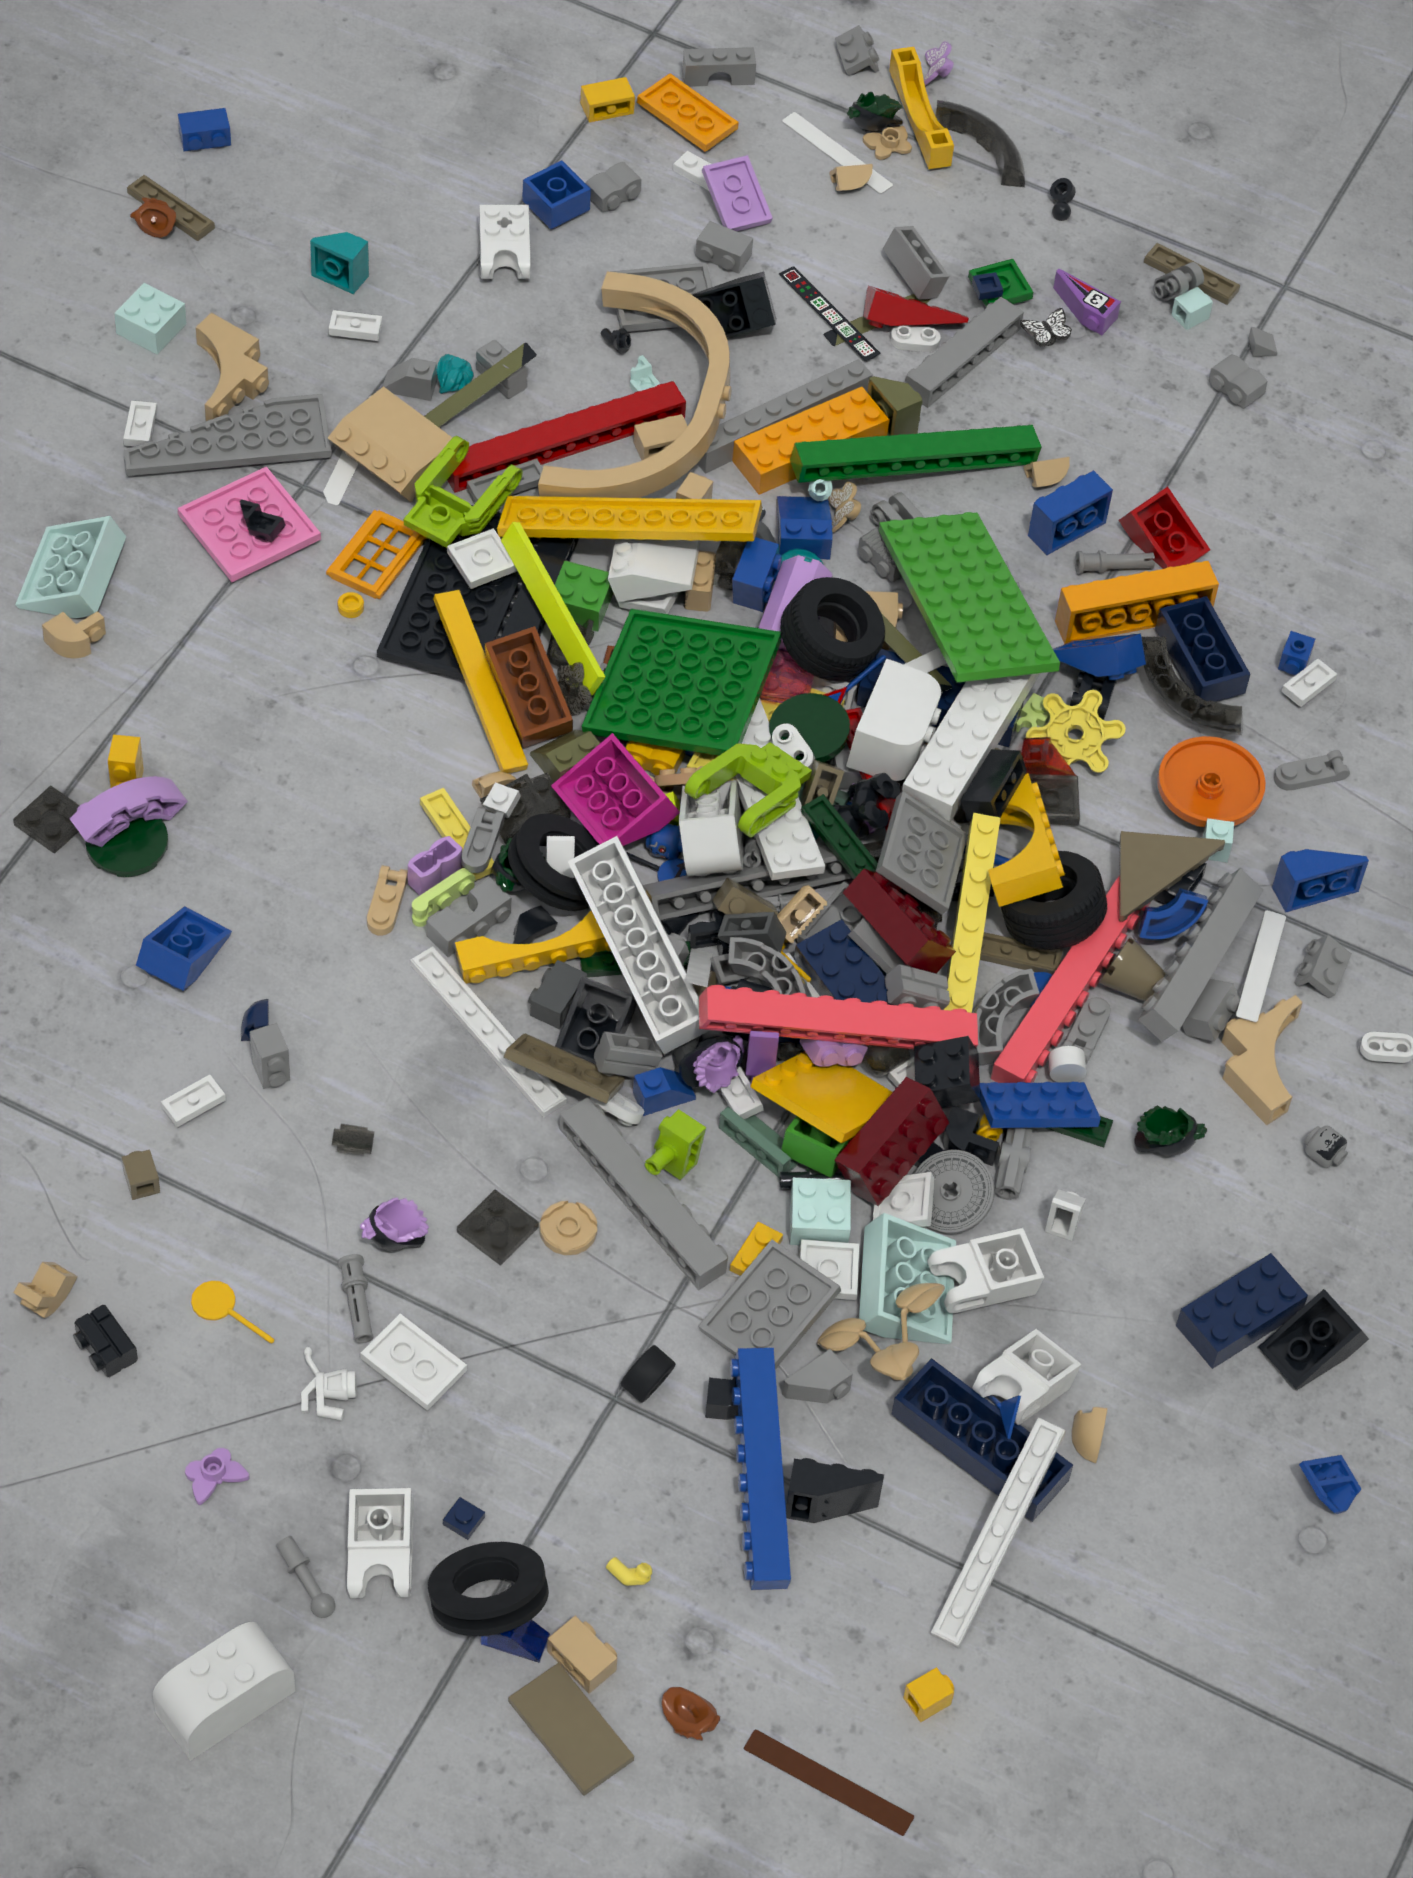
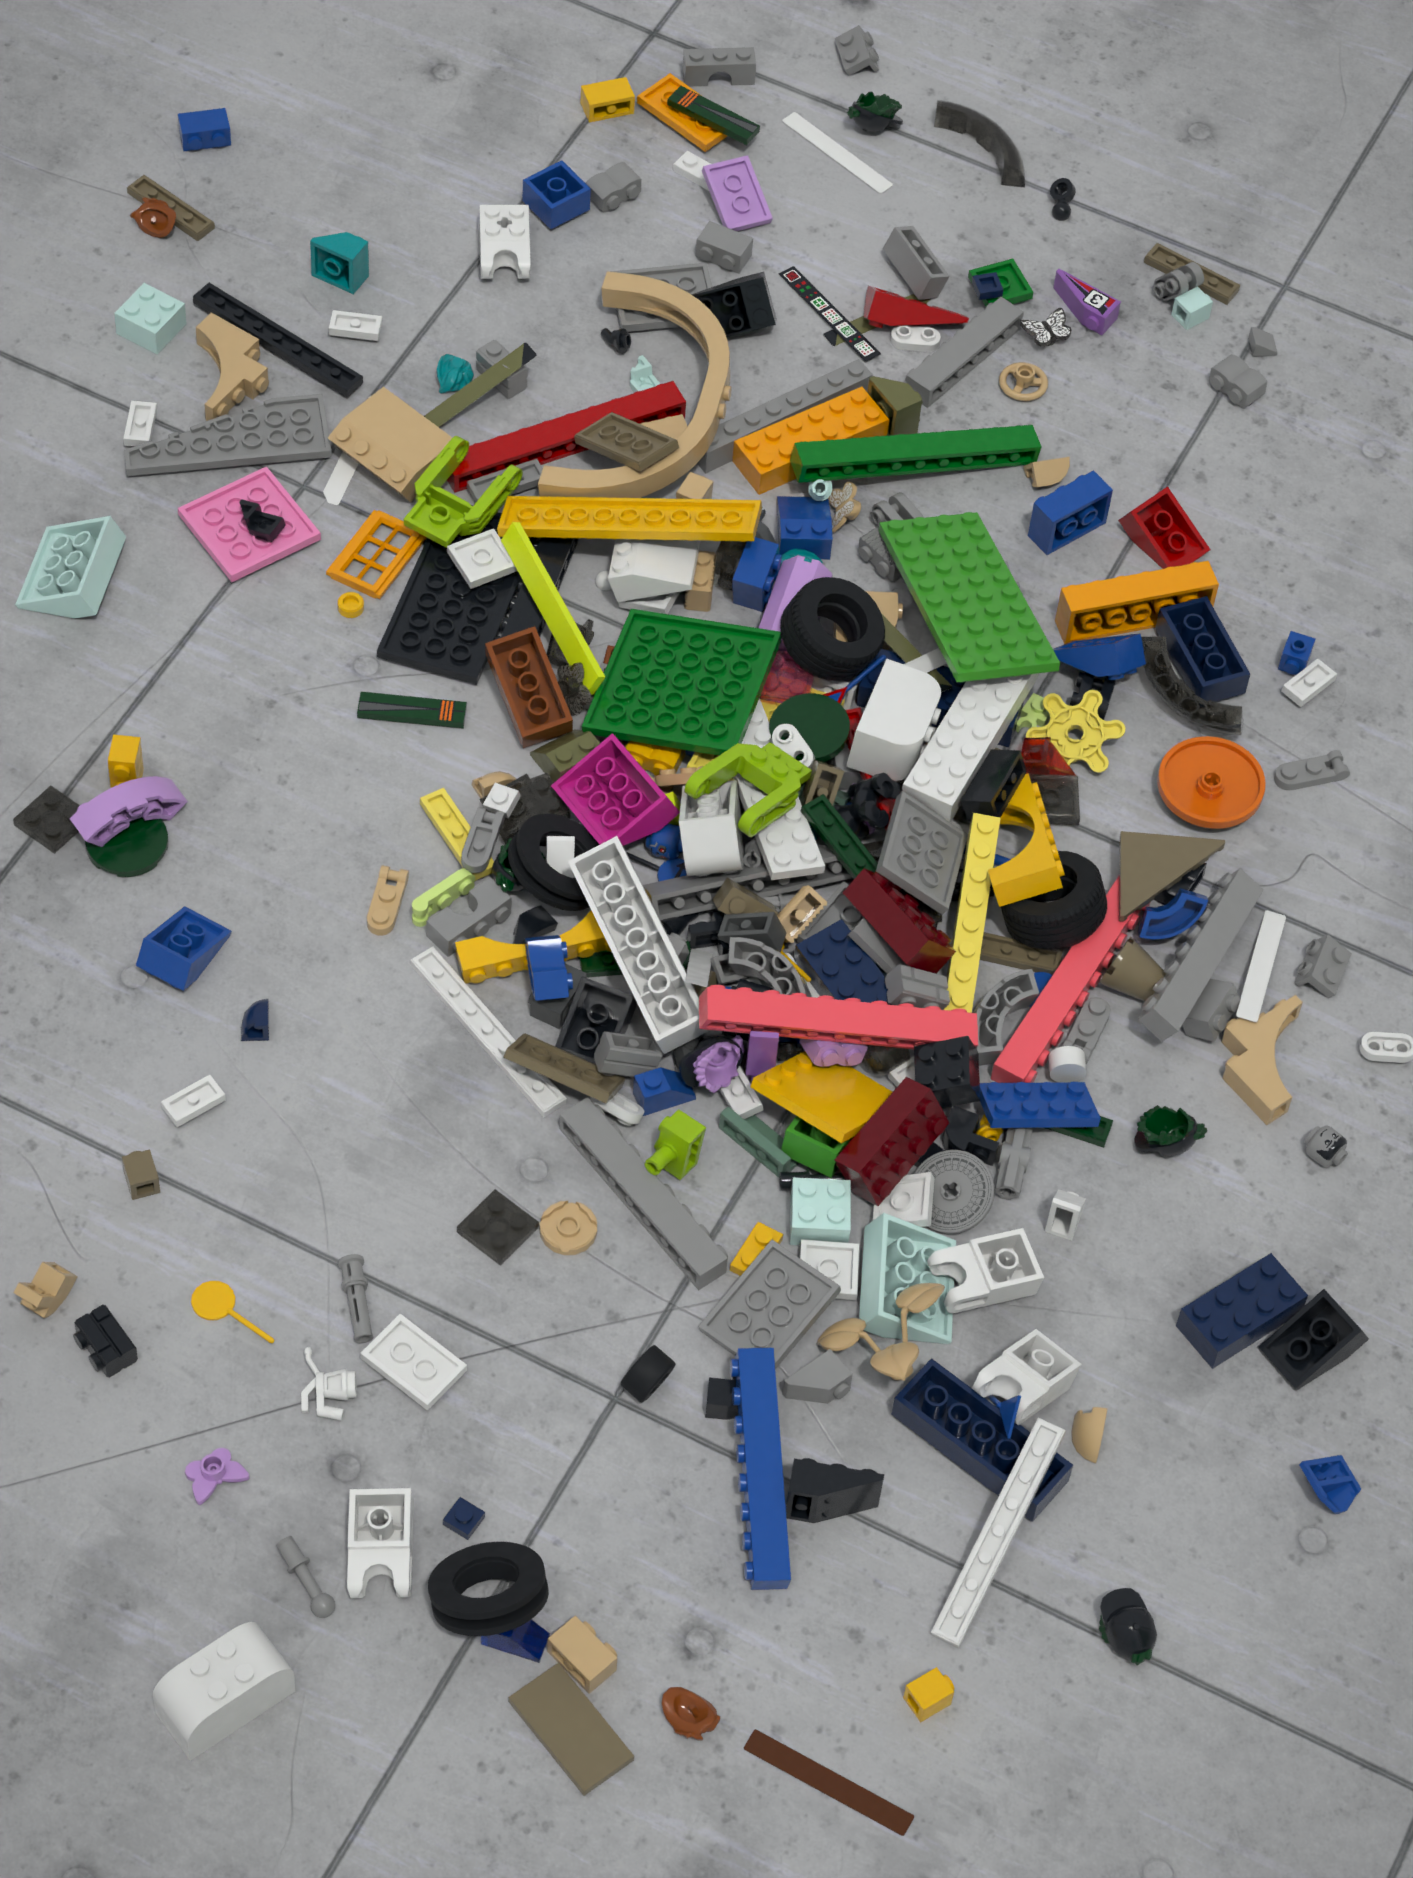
(73, 639): tan brick -> none
(270, 1056): light grey brick -> none
(279, 340): none -> black plate
(353, 1139): clear smoke brick -> none
(395, 1225): lavender hair -> none
(411, 710): none -> dark green tile
(412, 379): light grey slope -> none
(435, 865): lavender brick -> none
(480, 682): yellow tile -> none
(547, 967): none -> blue brick
(584, 592): bright green brick -> none
(626, 441): none -> dark tan tile
(629, 1576): light yellow arm -> none
(713, 115): none -> dark green tile
(851, 176): tan brick -> none
(889, 141): tan animal -> none
(930, 134): yellow arch -> none
(938, 62): lavender animal -> none
(1024, 375): none -> tan piece
(1102, 561): light grey pin -> none
(1127, 1625): none -> black hair
(1220, 830): light aqua brick -> none
(1316, 877): blue slope -> none

